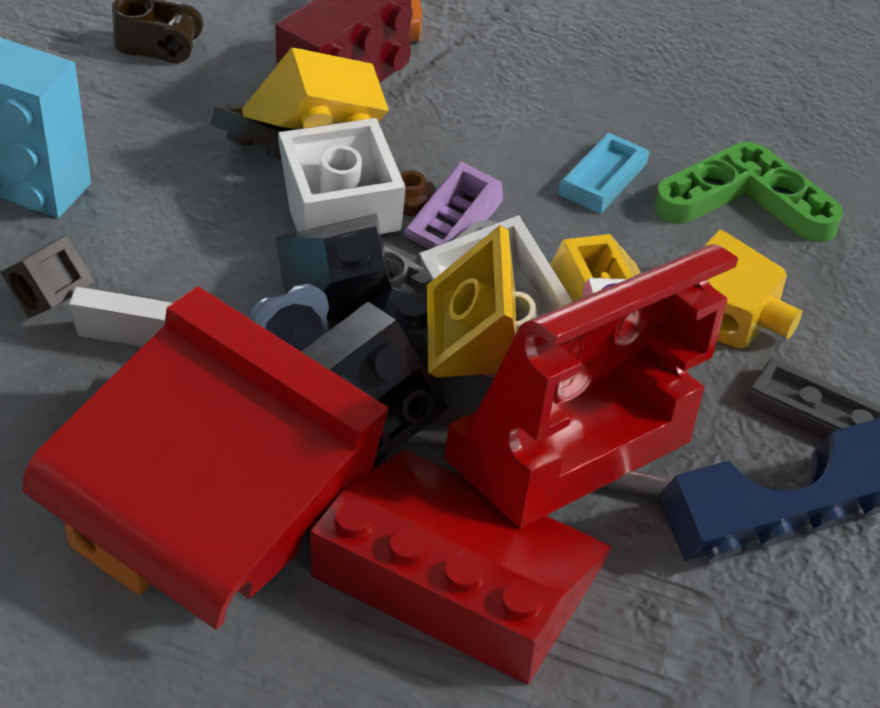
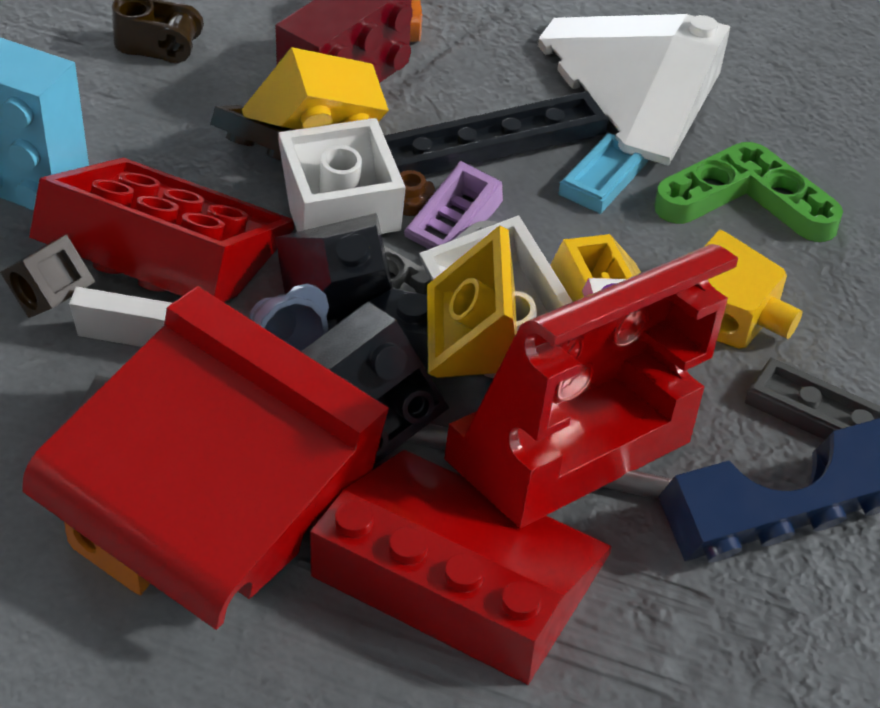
(157, 227): none -> red slope
(497, 134): none -> black plate
(641, 72): none -> white slope

